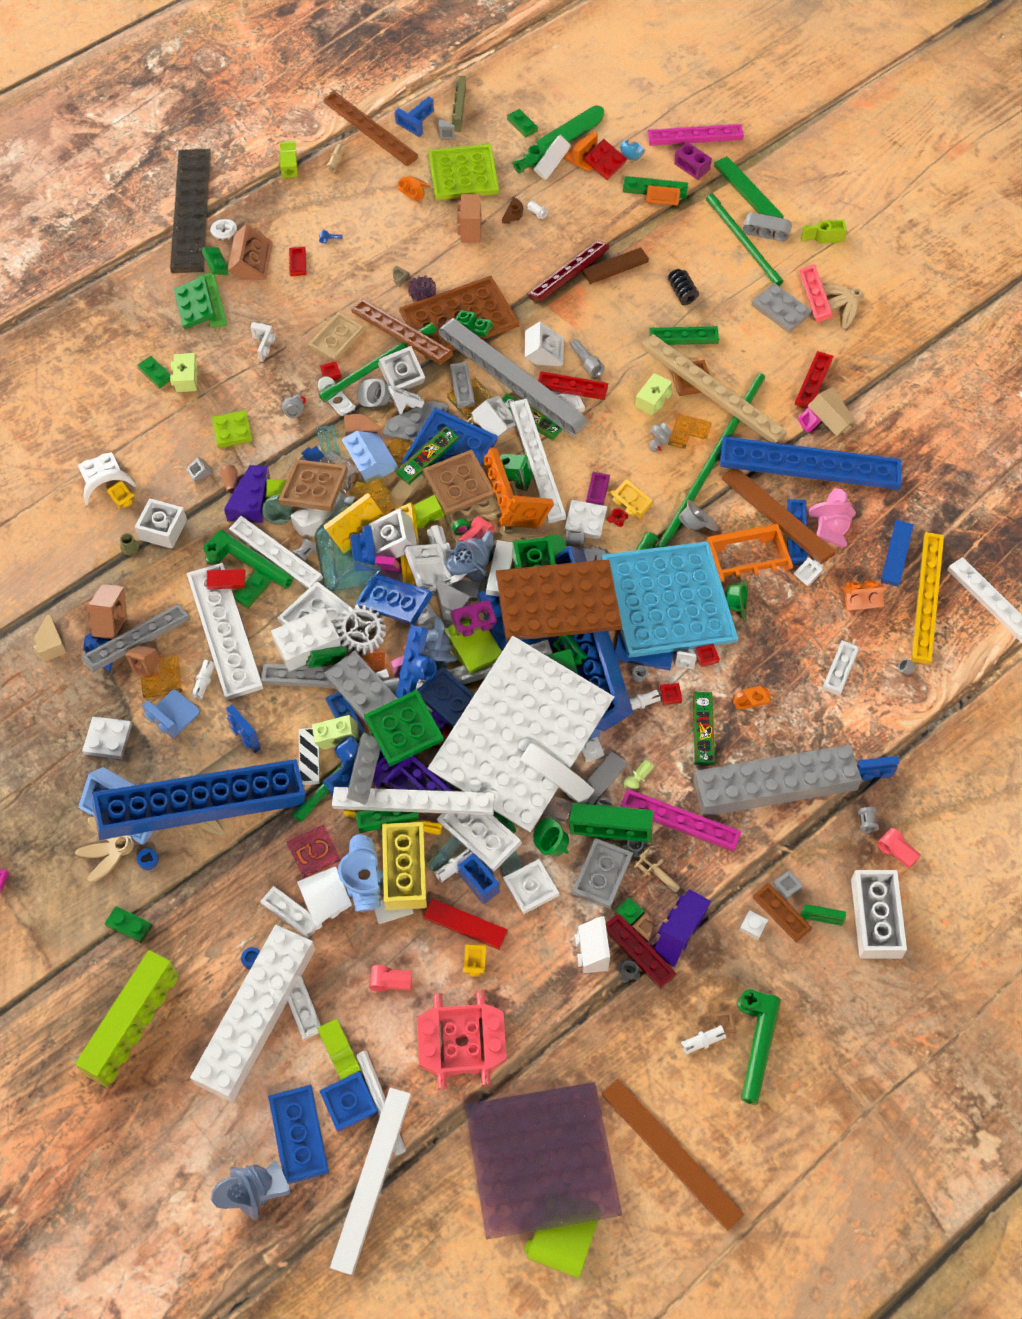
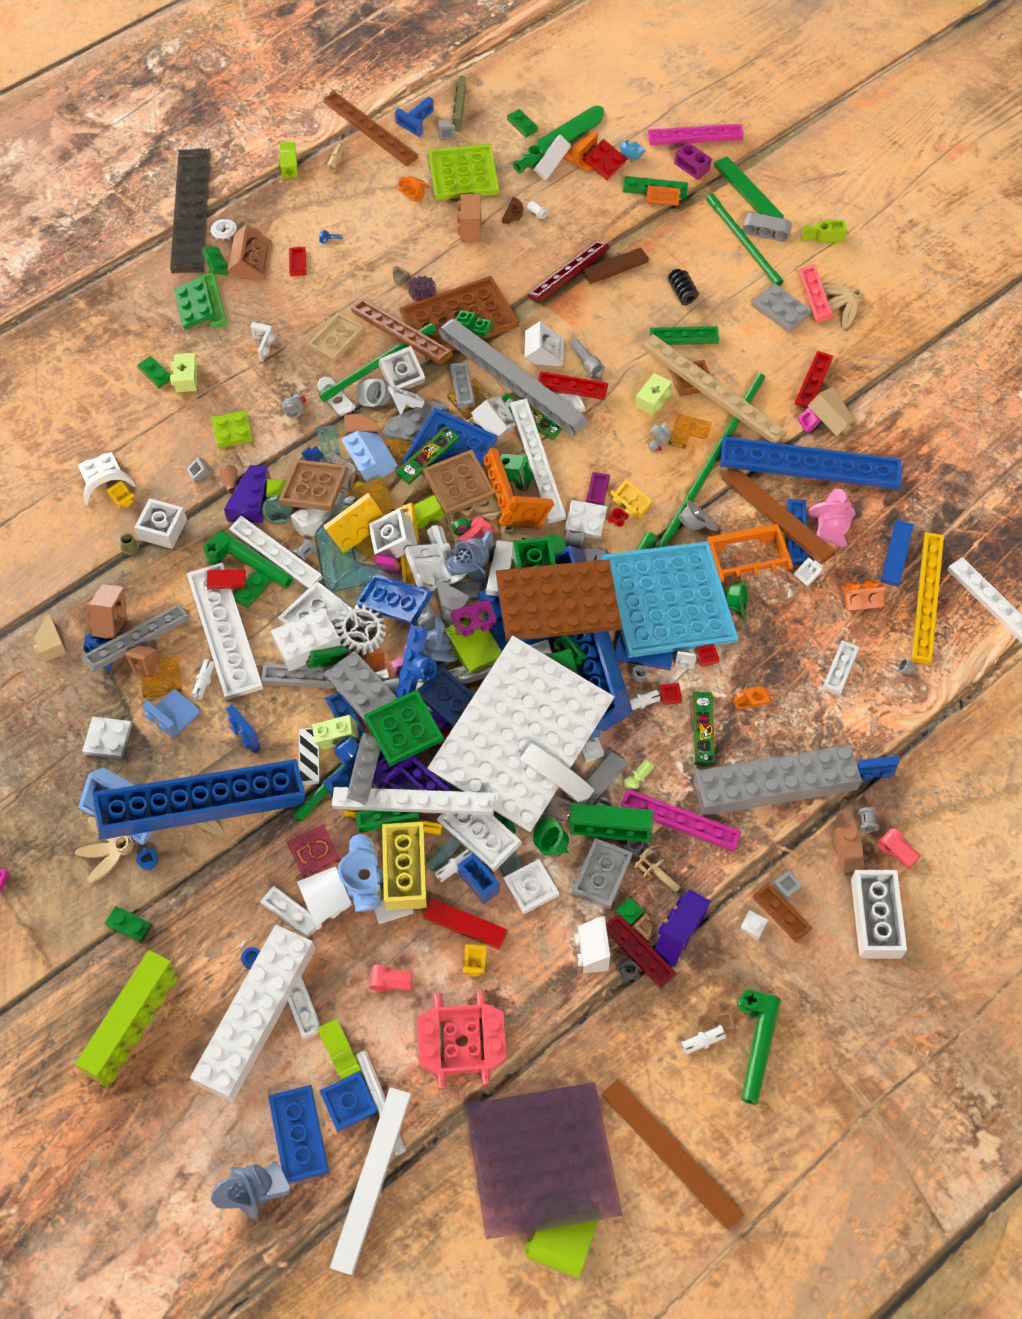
(331, 370): red plate -> none
(363, 546): blue bracket -> none
(823, 915): green tile -> none
(849, 848): none -> nougat slope

